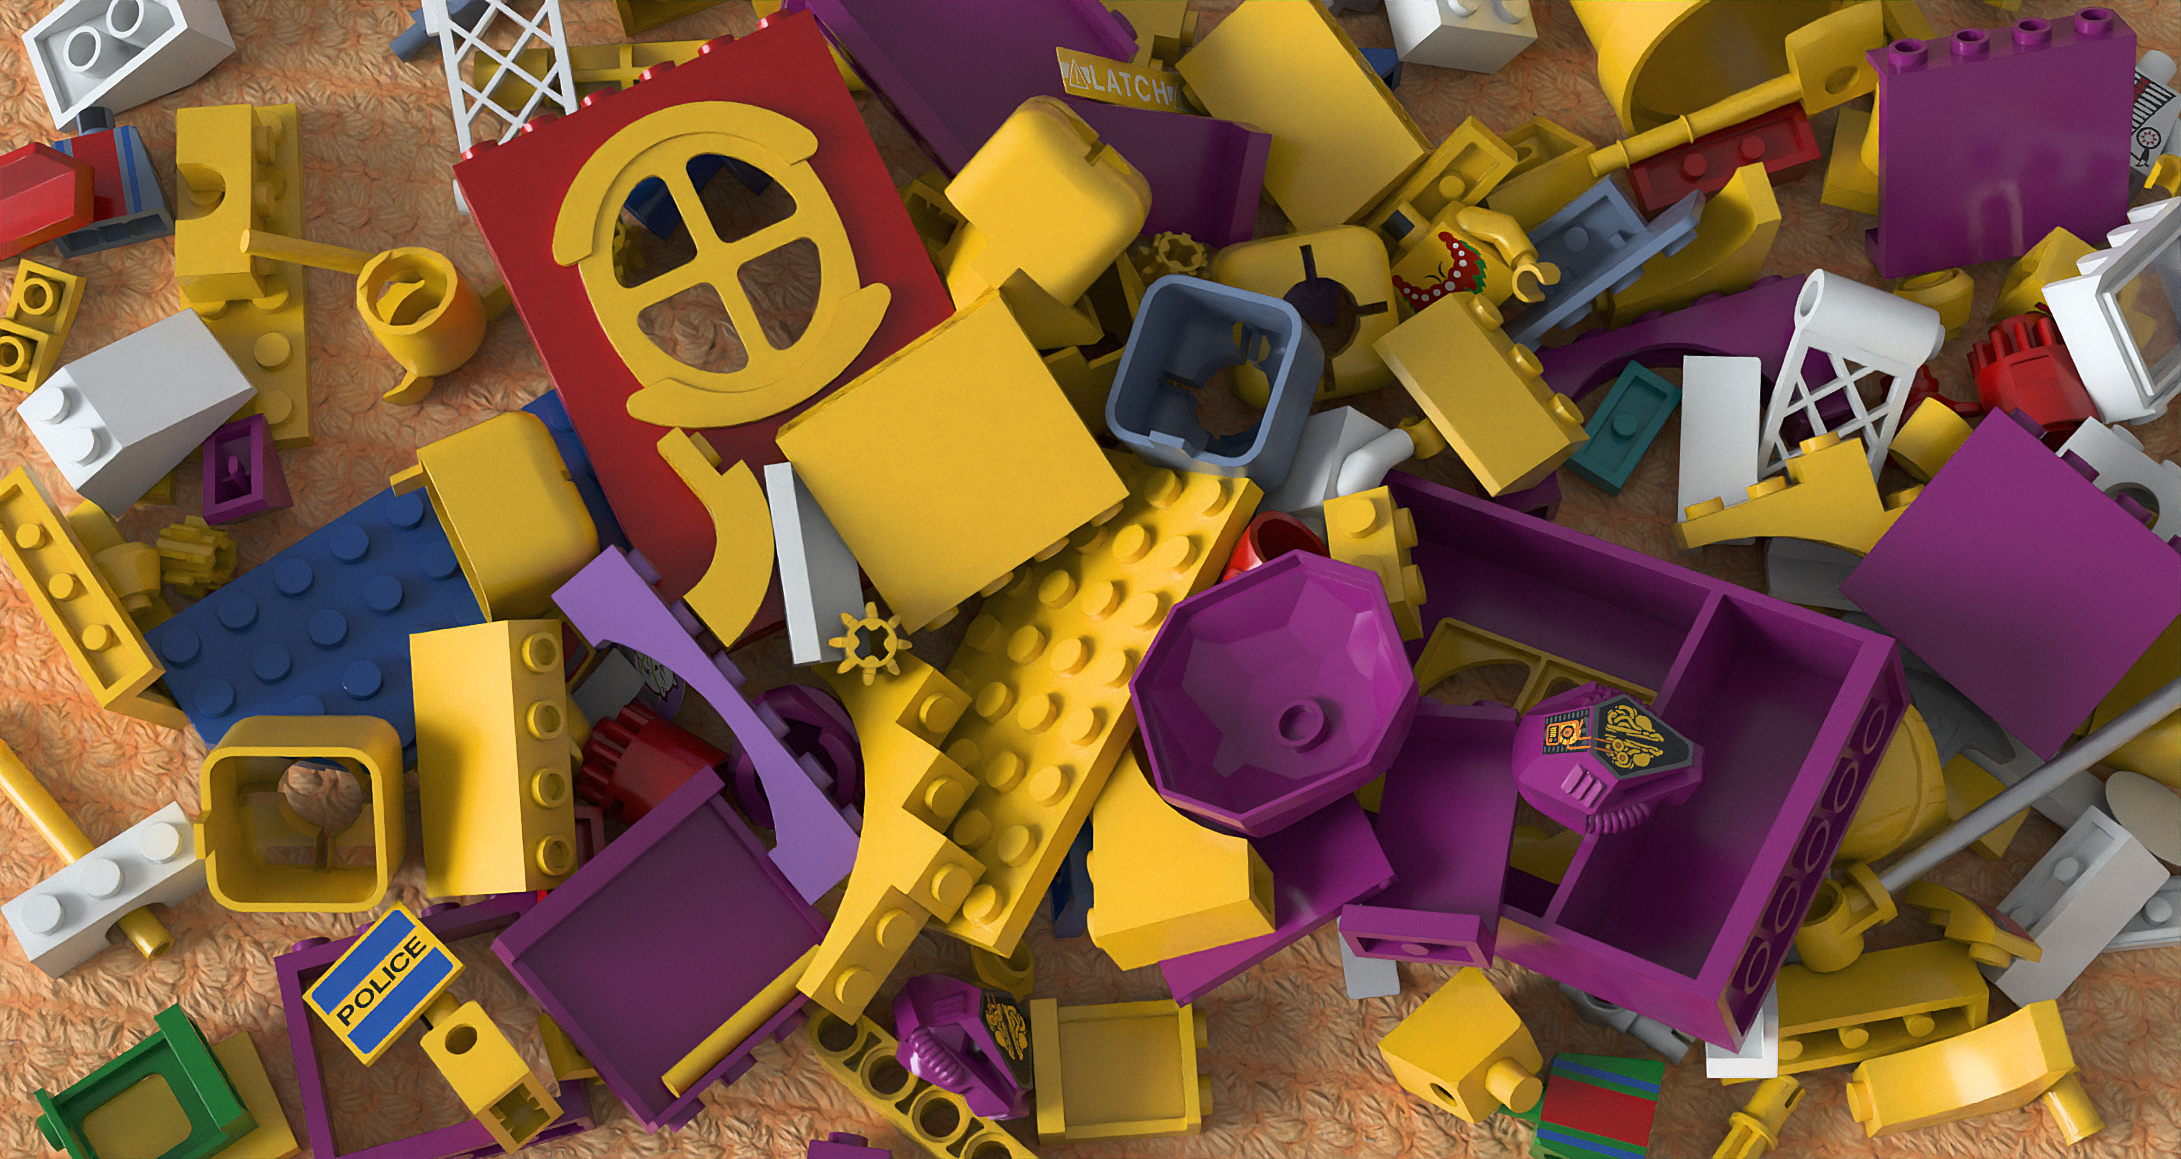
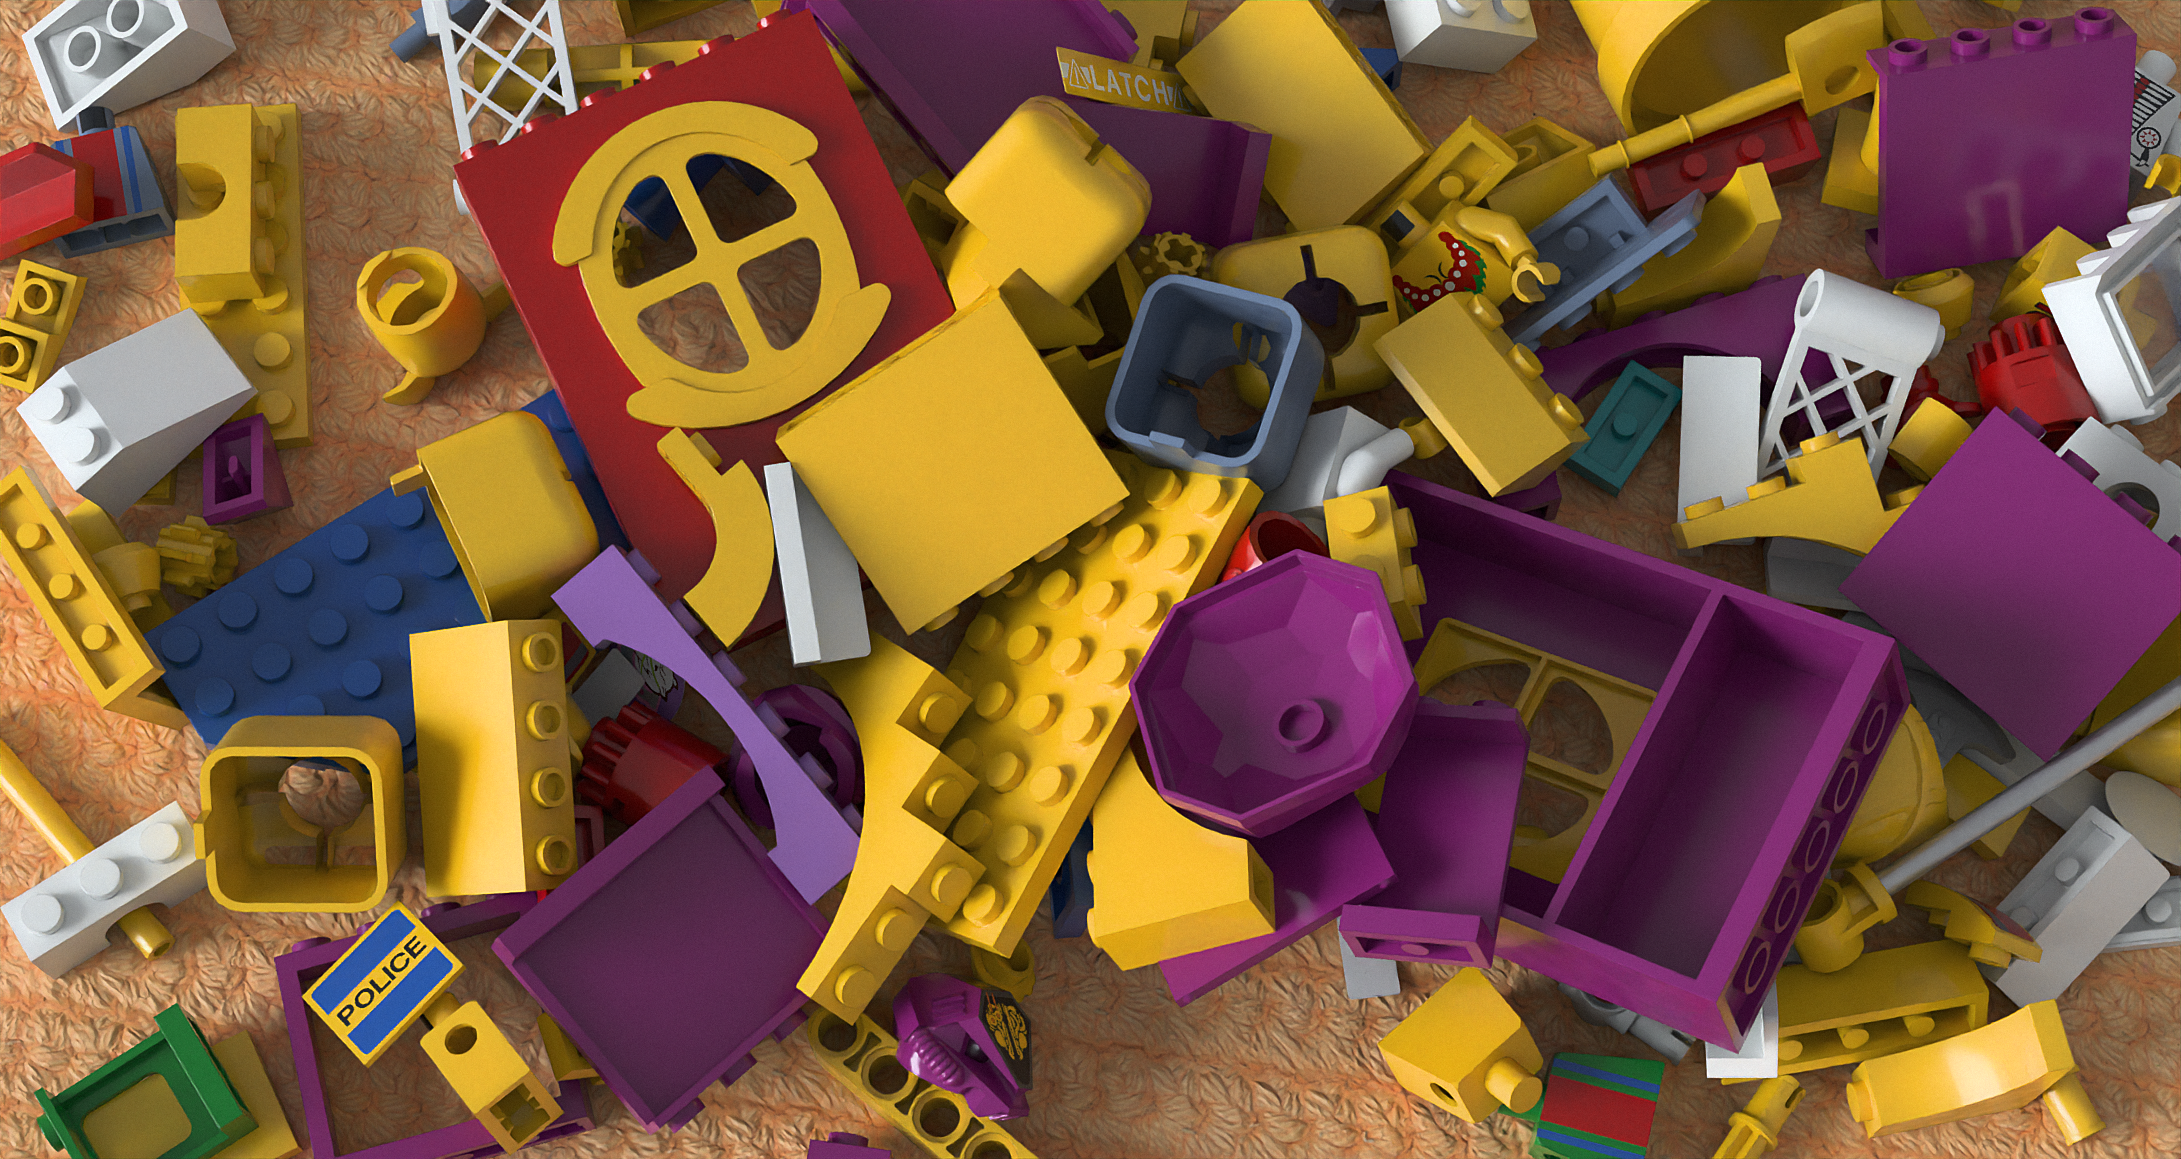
(314, 254): yellow bar -> none
(738, 1027): yellow bar -> none
(887, 645): yellow gear -> none
(1118, 1071): yellow panel -> none
(1602, 760): magenta helmet -> none

